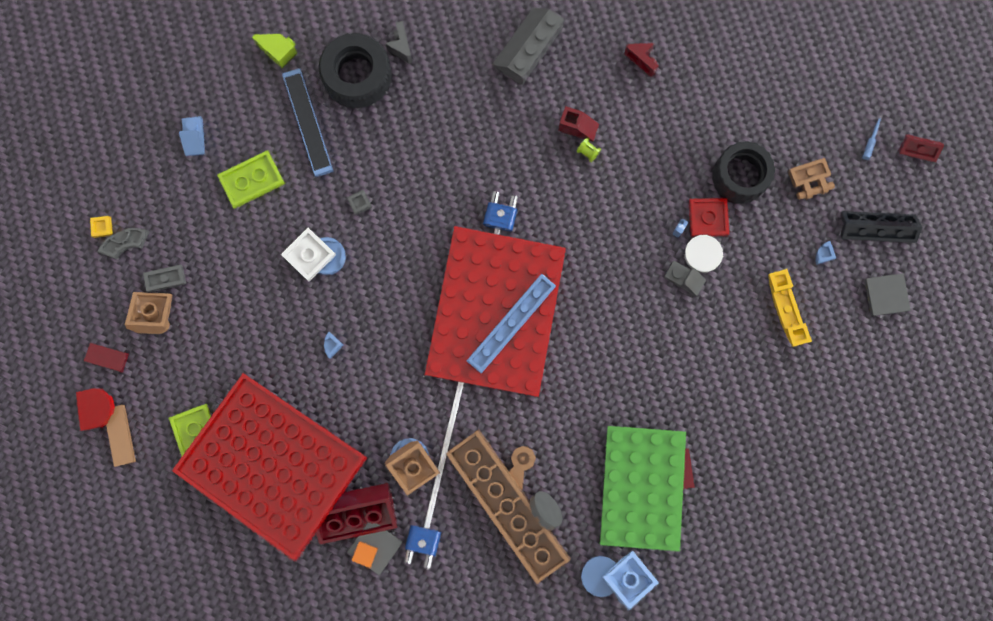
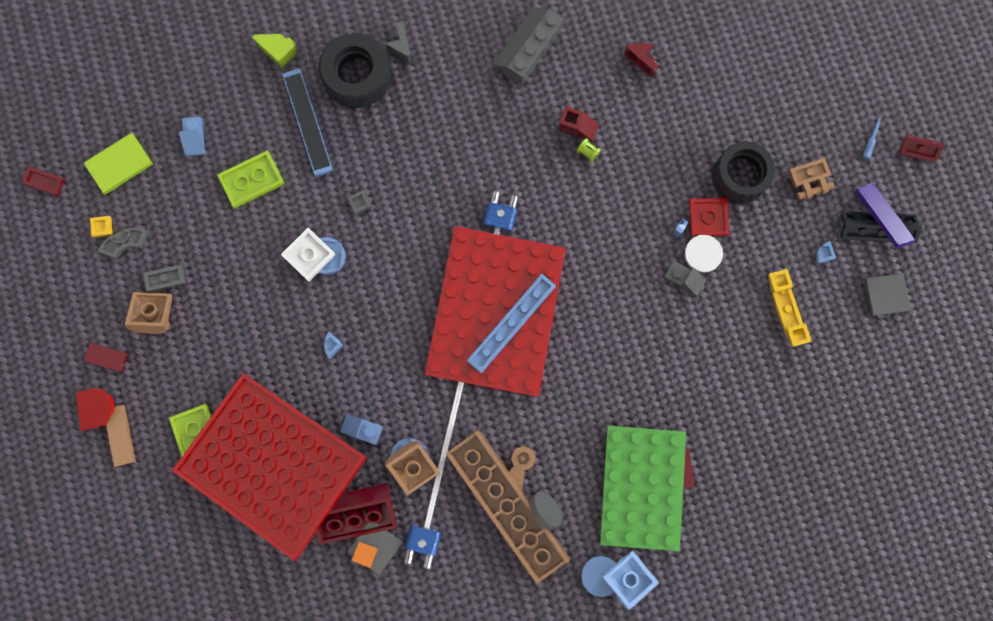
(43, 181): none -> dark red tile
(118, 163): none -> lime tile
(361, 429): none -> medium blue slope
(885, 216): none -> tile

